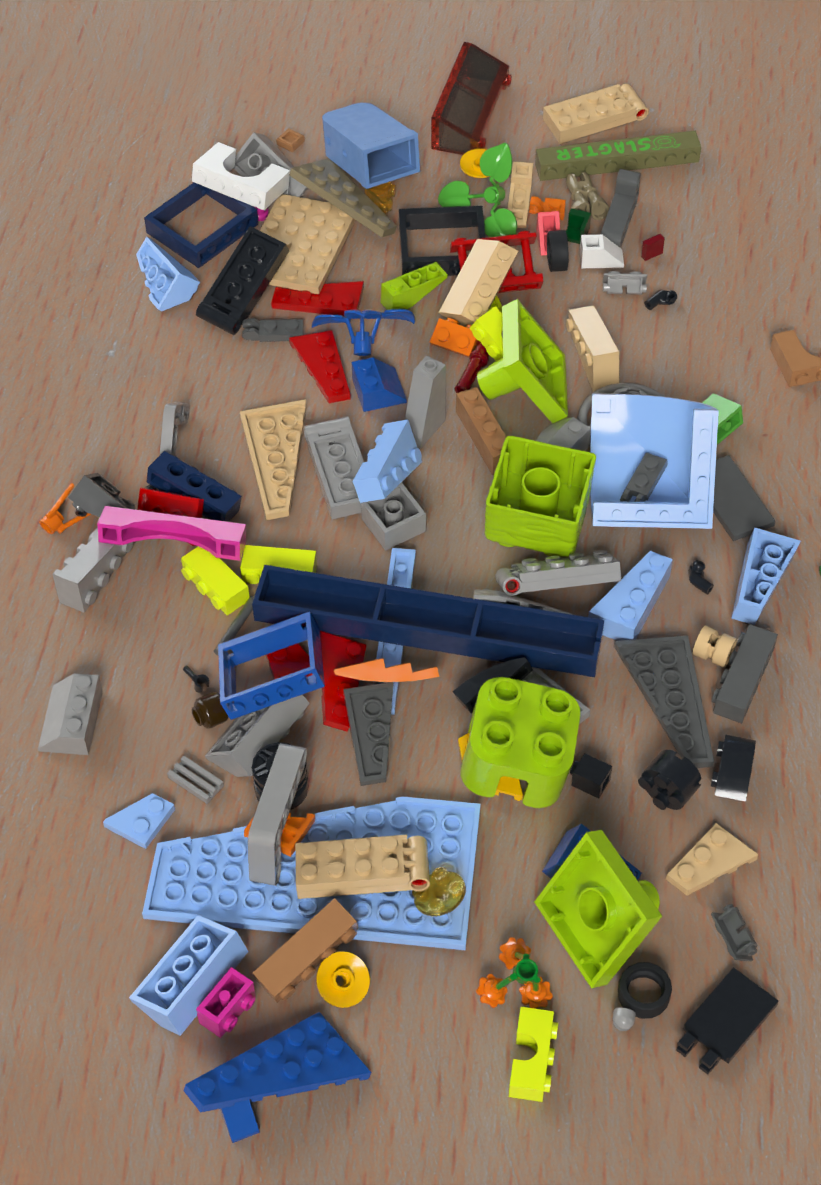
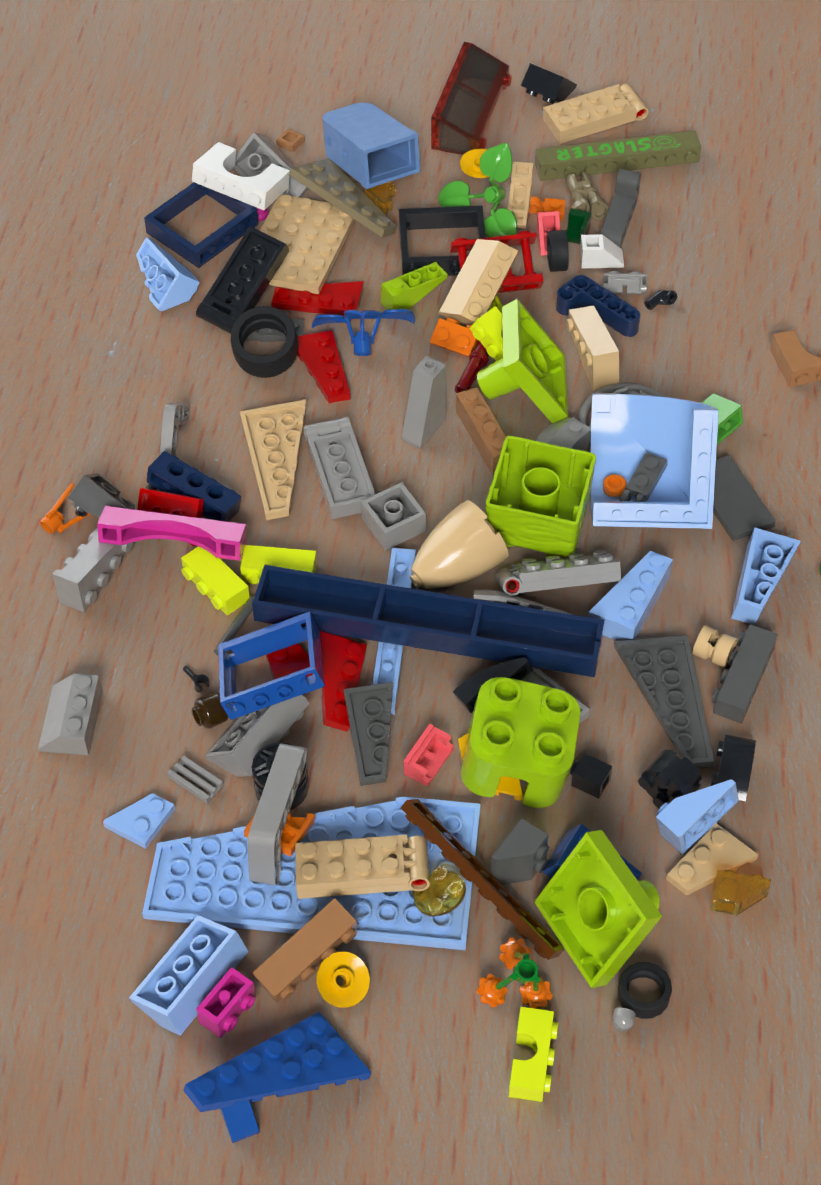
(258, 319): none -> black tyre
(376, 384): blue slope -> none
(376, 671): orange slope -> none
(388, 462): light blue wedge -> none
(428, 755): none -> coral hinge
(458, 549): none -> tan cylinder
(488, 885): none -> reddish brown plate
(520, 854): none -> dark grey slope
(547, 84): none -> black slope
(614, 312): none -> dark blue beam
(614, 485): none -> orange tile
(652, 247): dark red tile -> none
(694, 814): none -> light blue slope
(696, 577): black arm -> none
(727, 1019): black tile -> none
(737, 892): none -> clear yellow slope
(739, 944): dark grey hinge -> none

